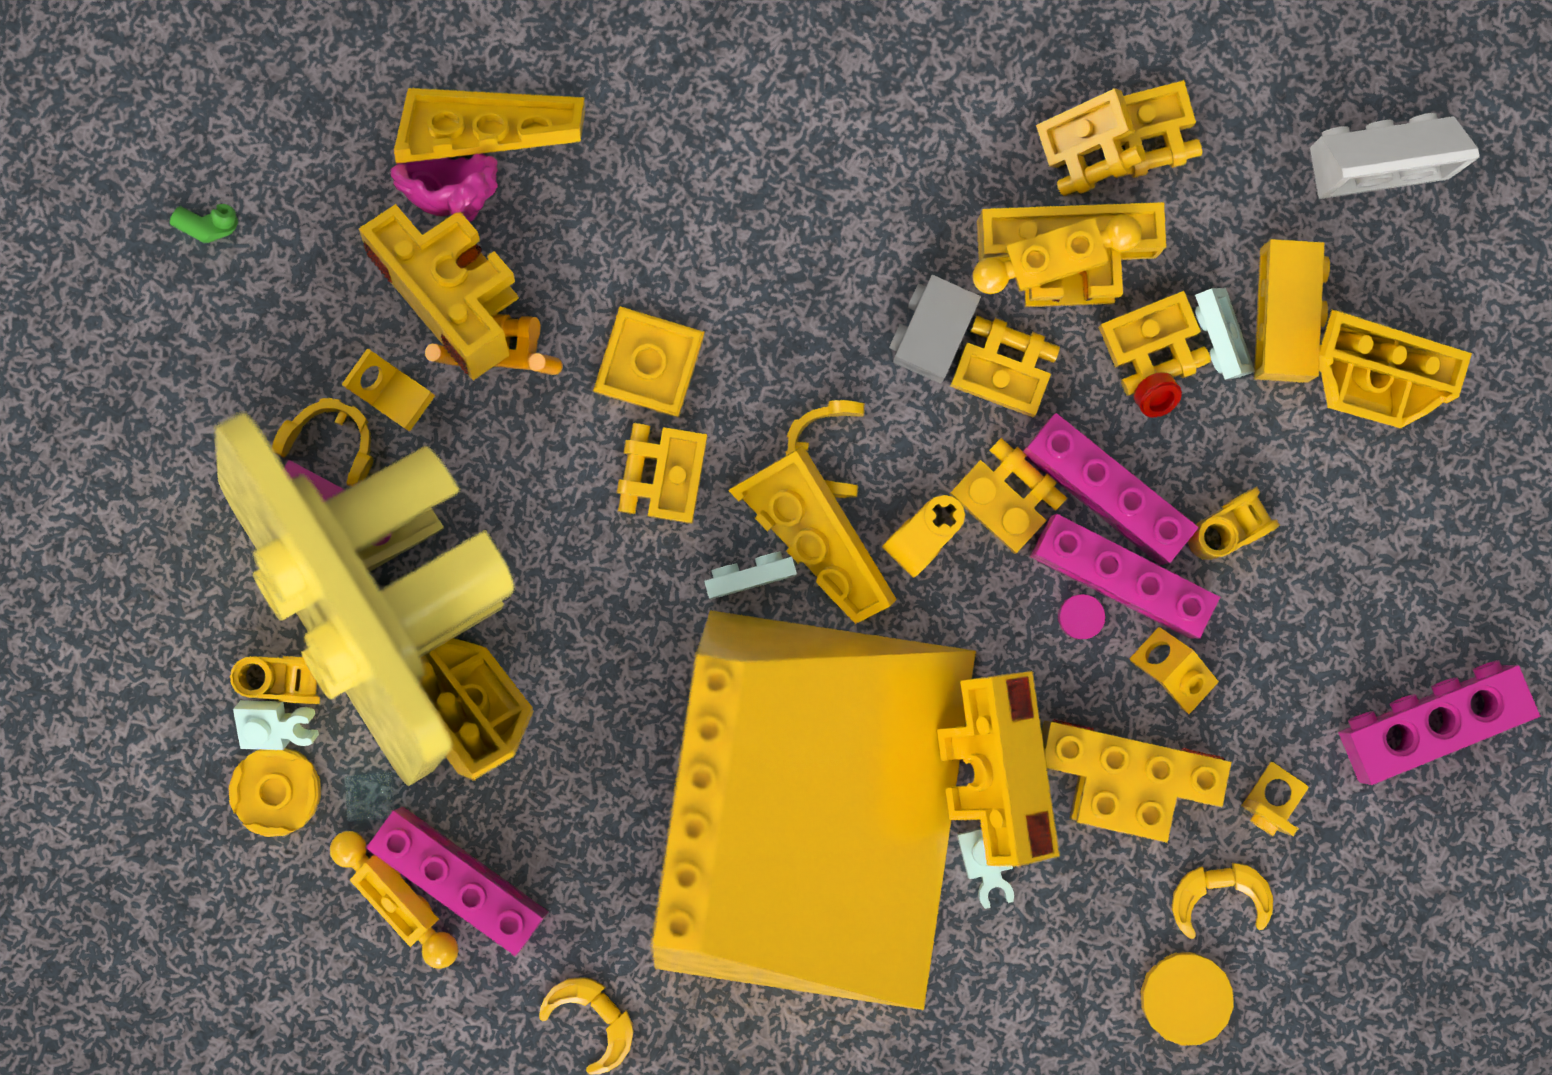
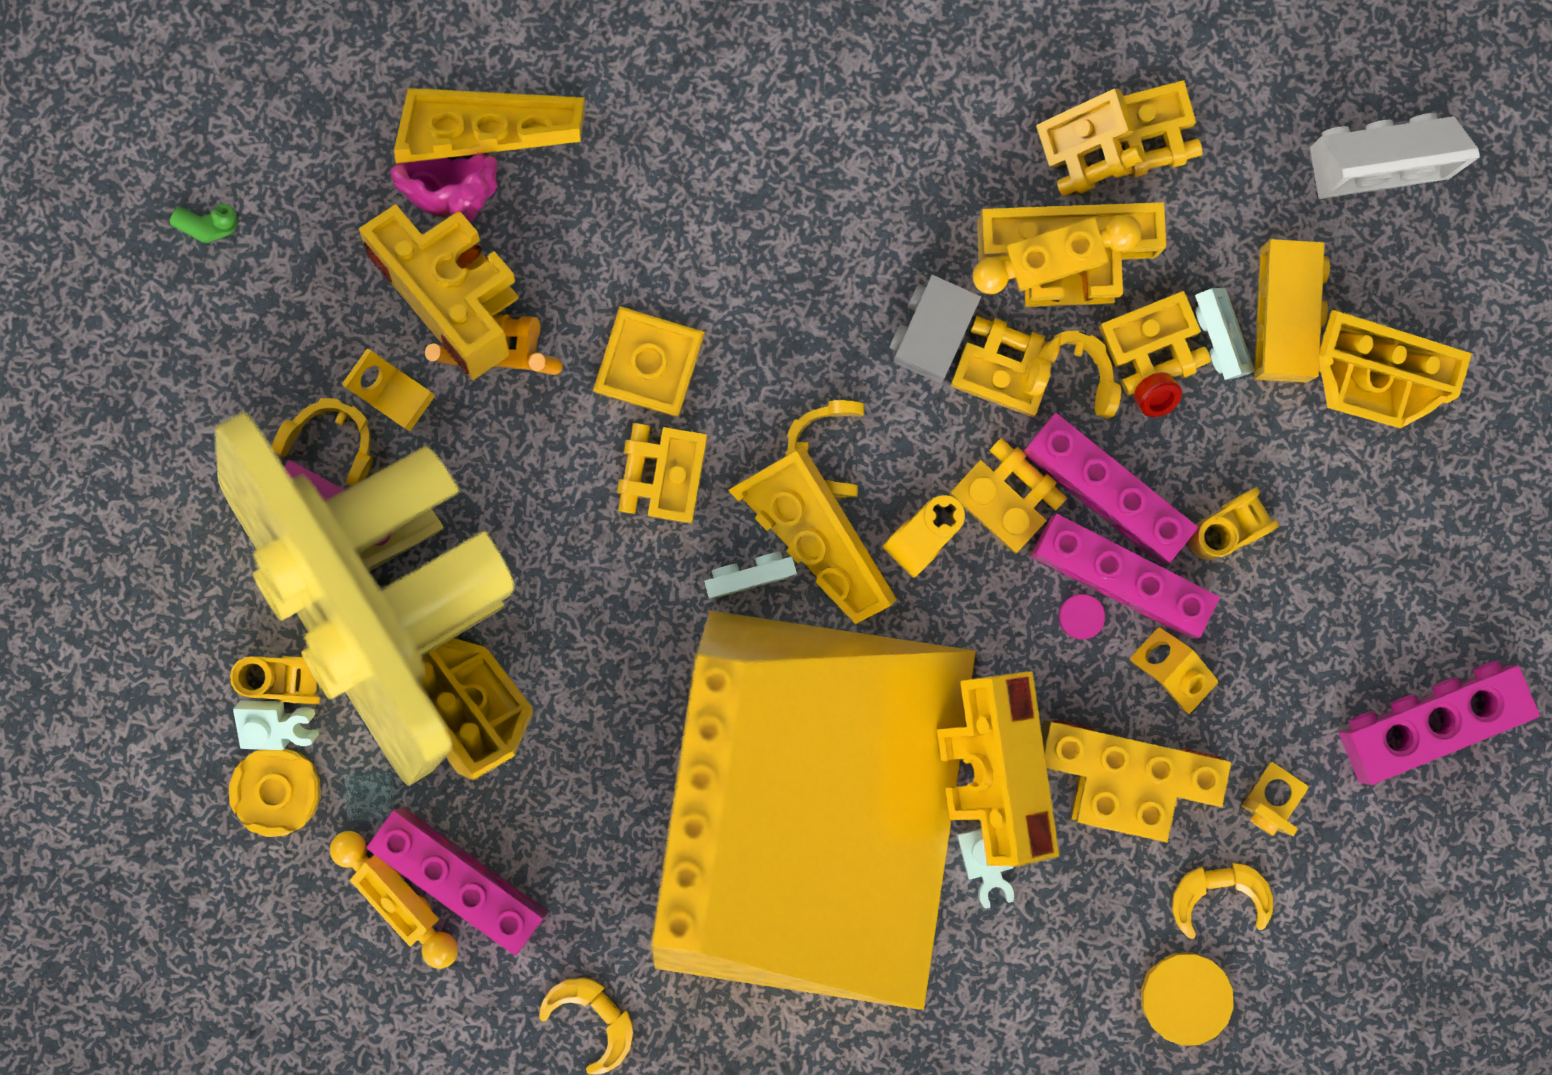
(1107, 393): none -> yellow piece

